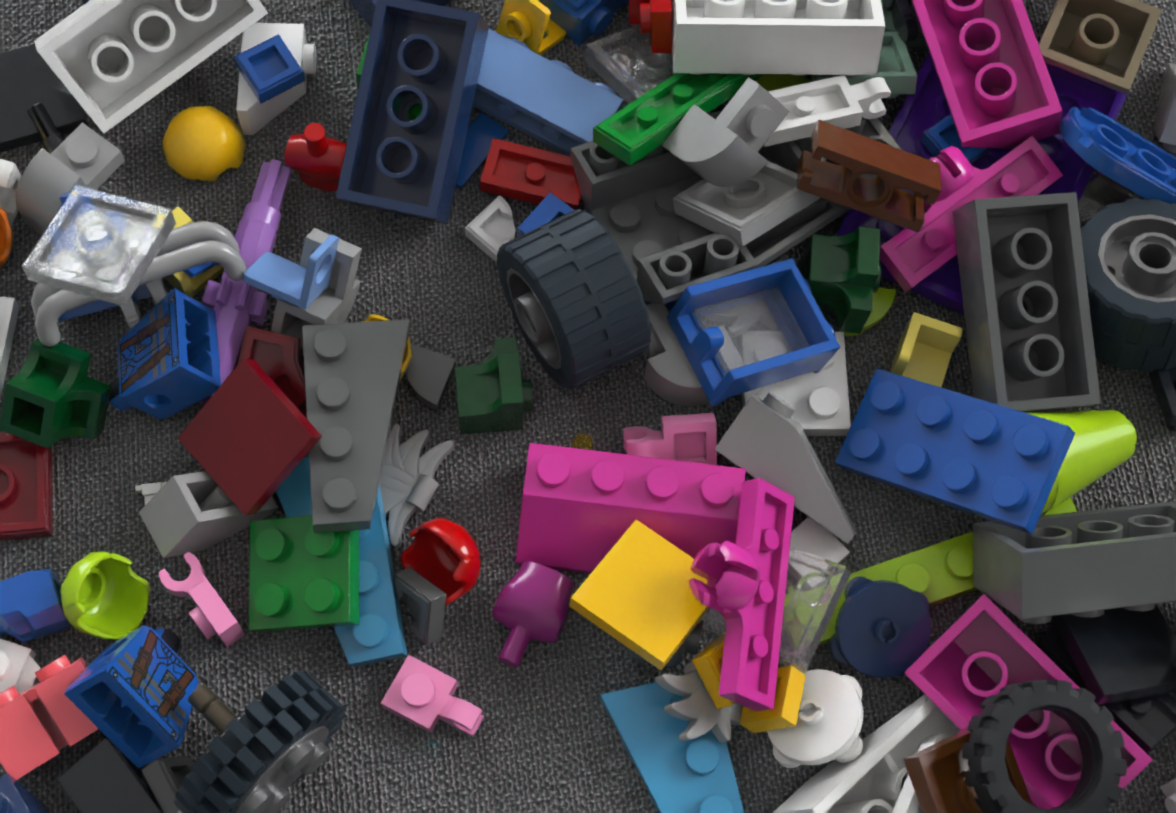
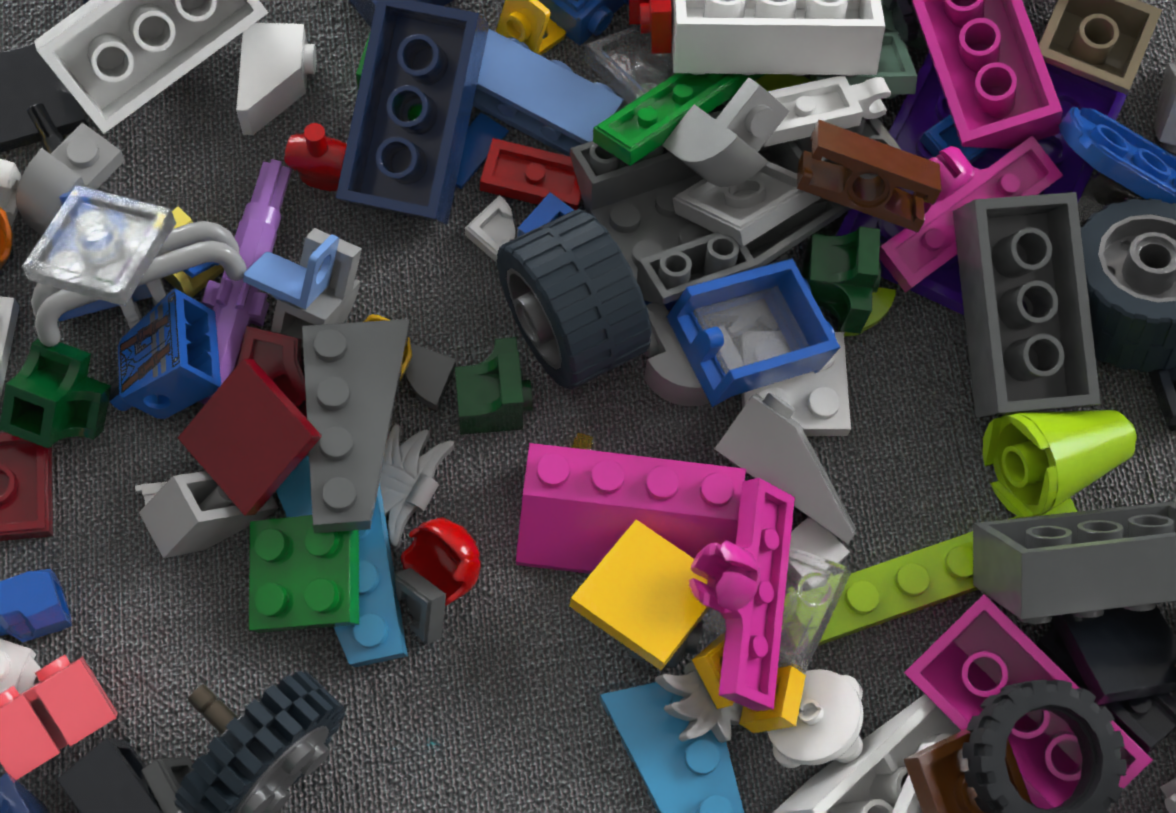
(104, 596): lime hair -> none
(138, 694): blue torso -> none
(203, 143): yellow hair -> none
(211, 612): bright pink plate -> none
(269, 68): blue tile -> none
(426, 695): bright pink plate -> none
(533, 608): magenta piece -> none
(680, 439): bright pink plate -> none
(881, 627): dark blue piece -> none
(926, 349): light yellow panel -> none
(955, 449): blue plate -> none

